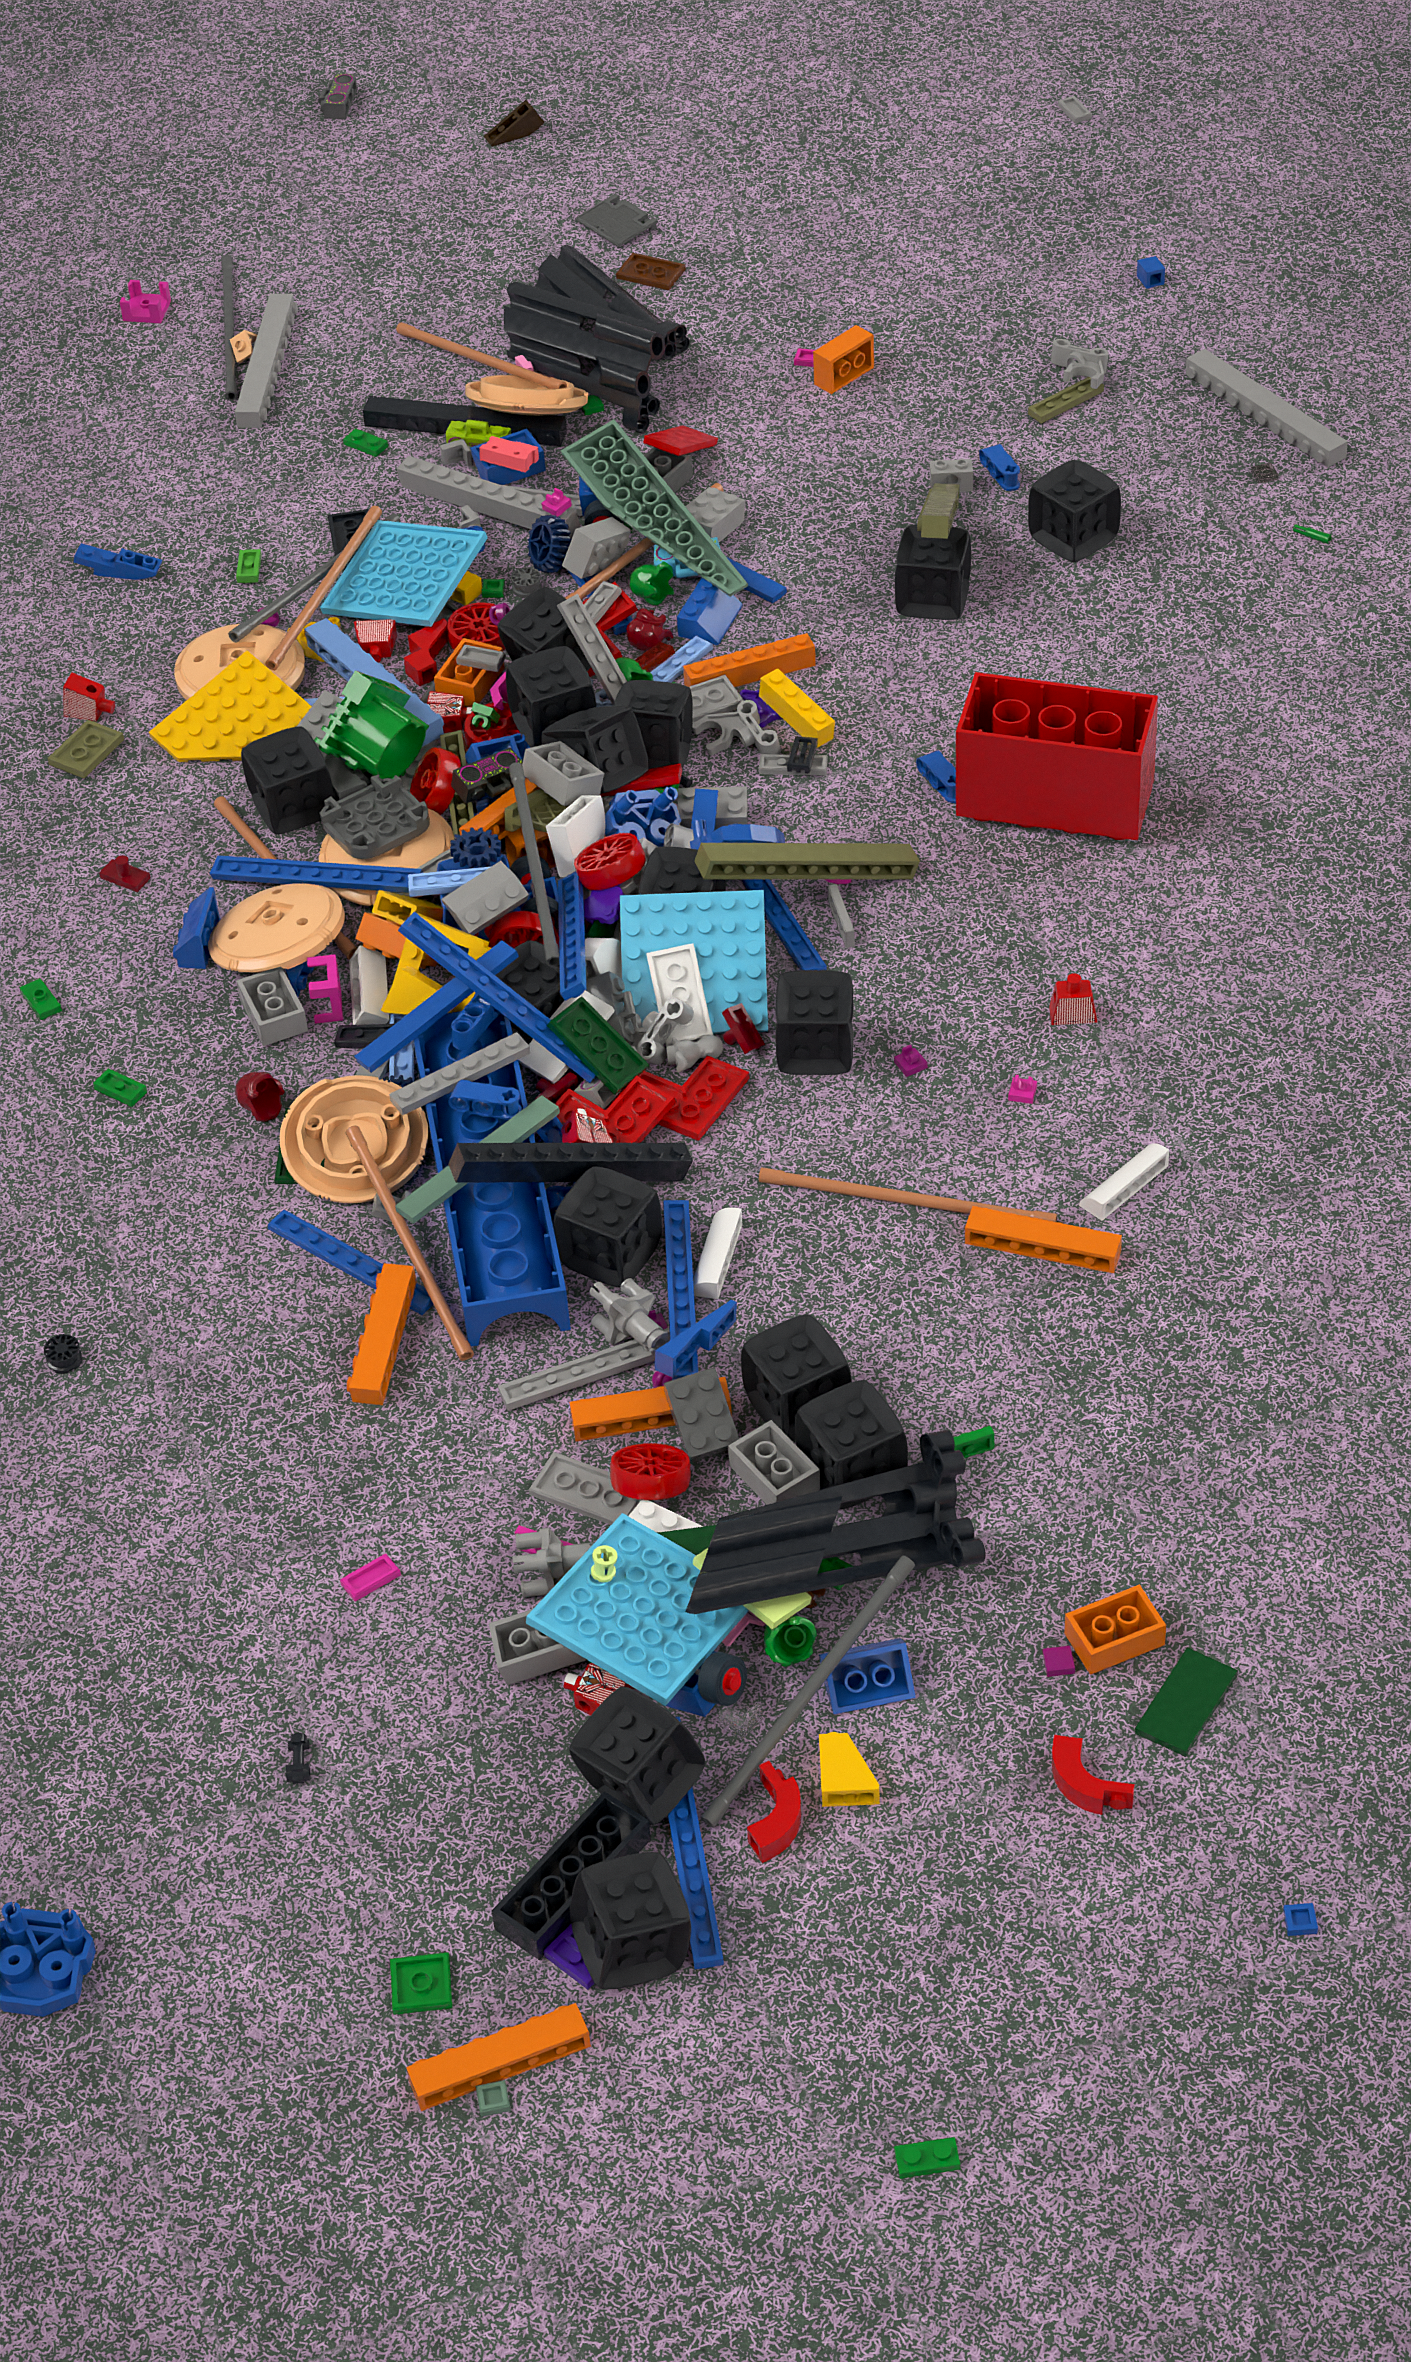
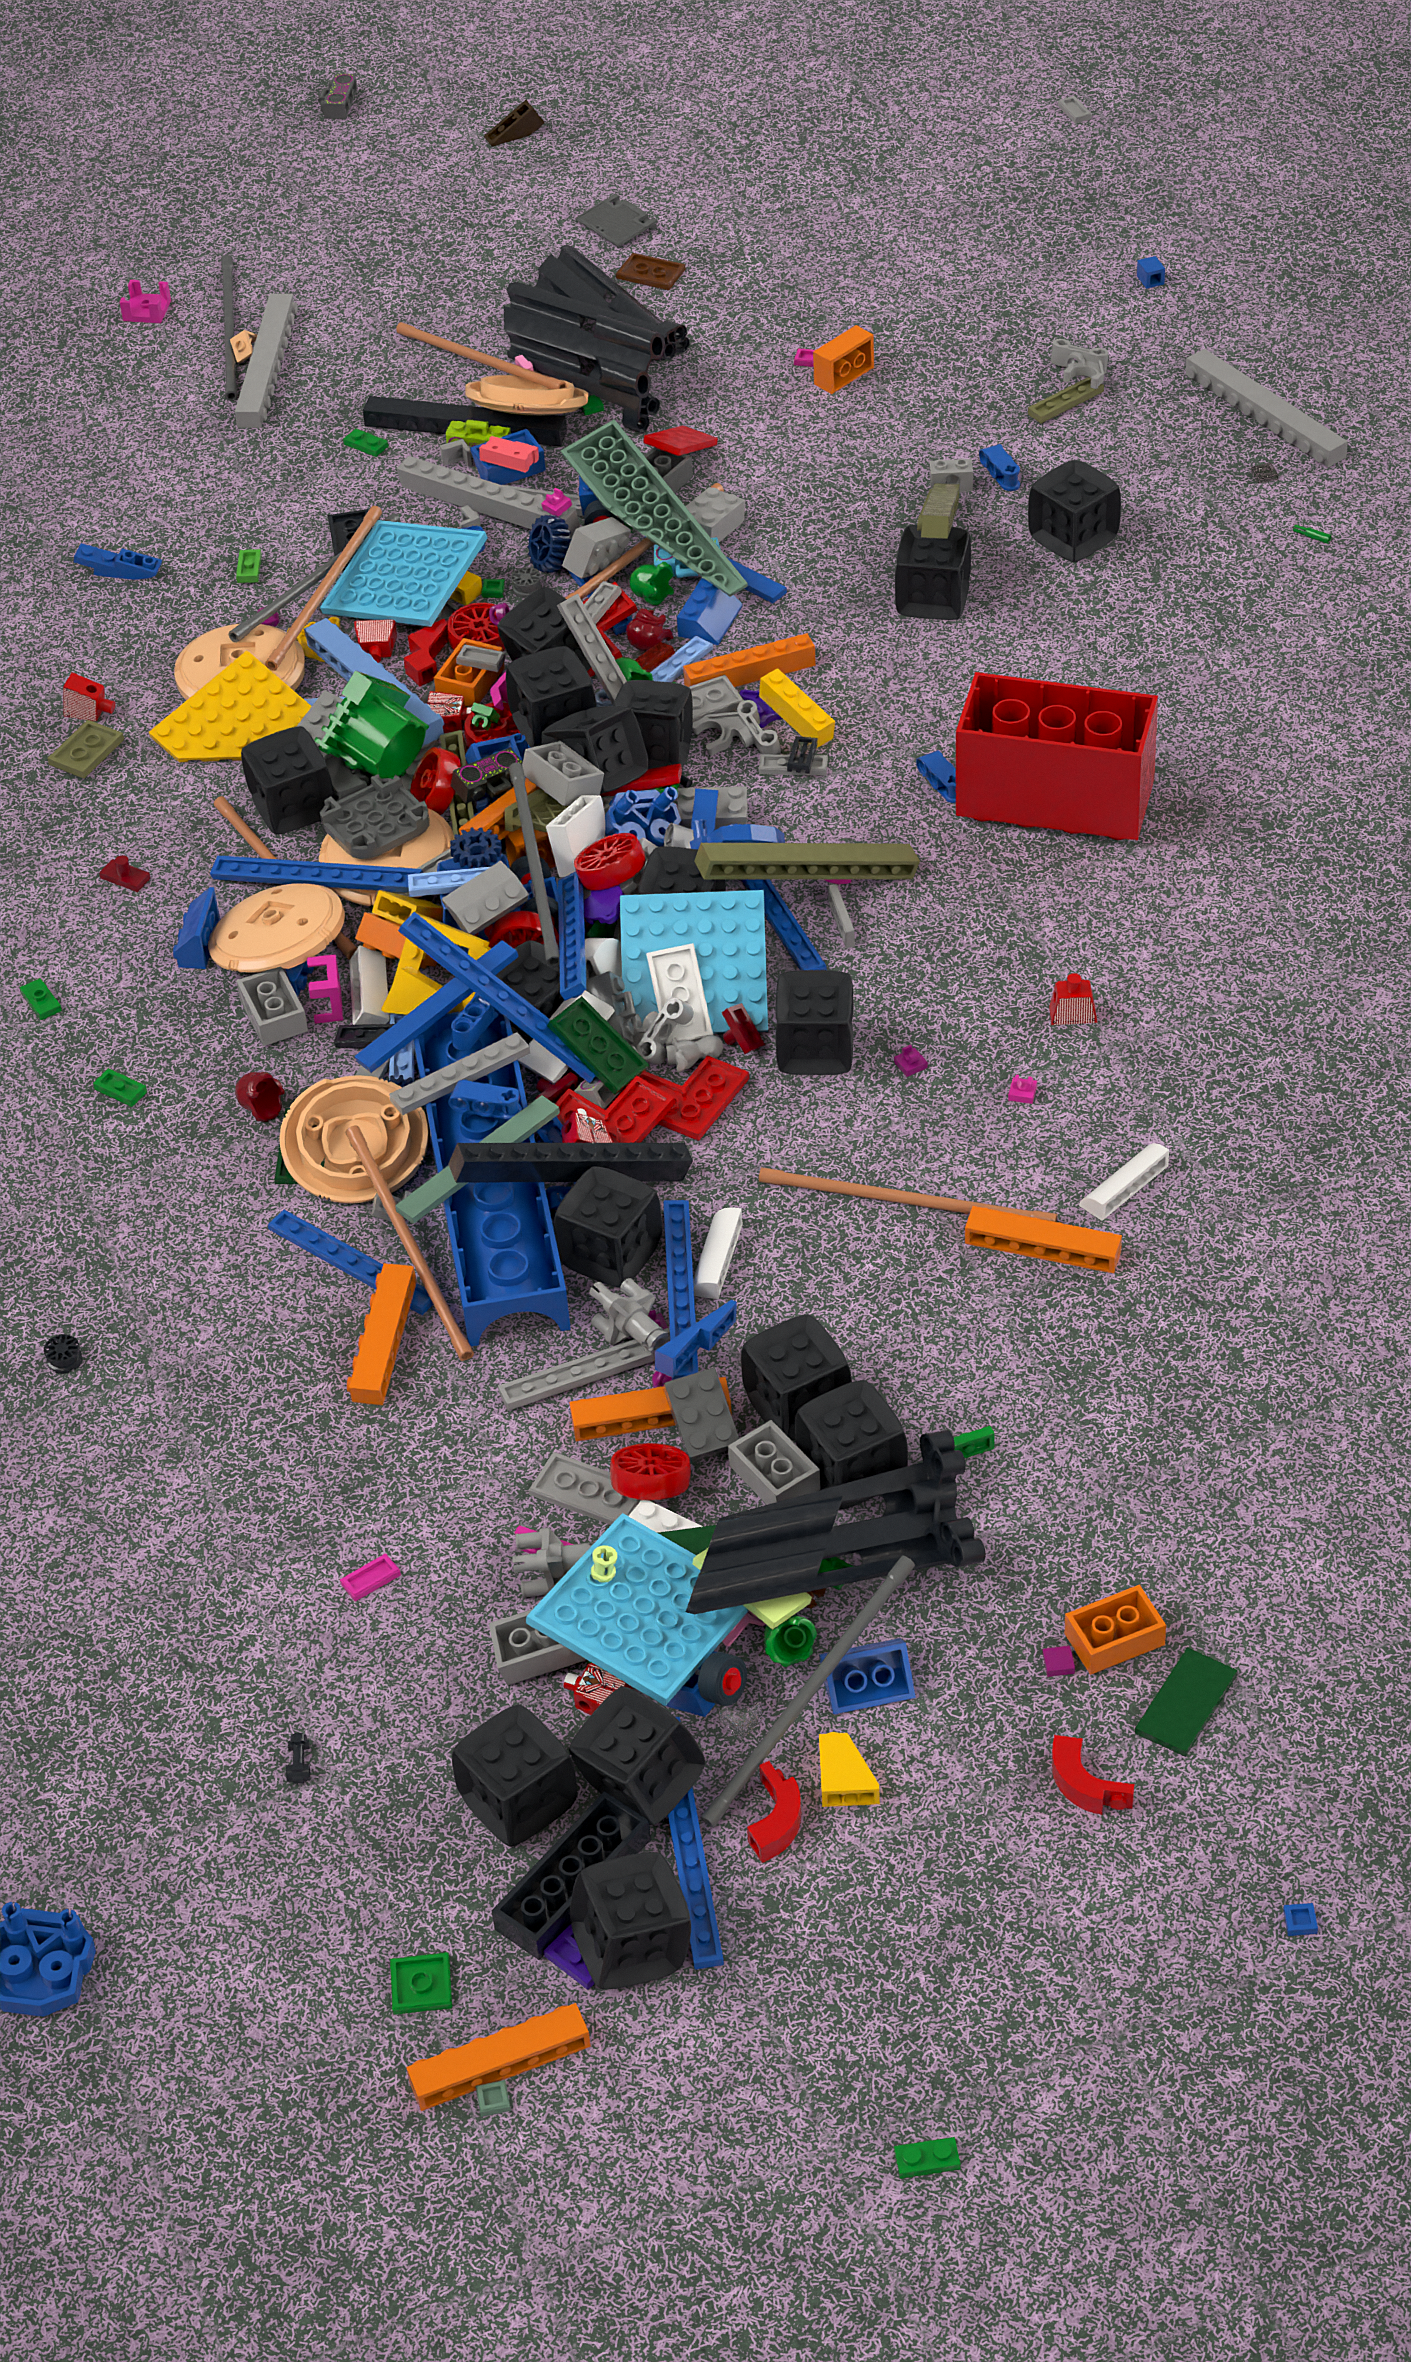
(514, 1775): none -> black piece

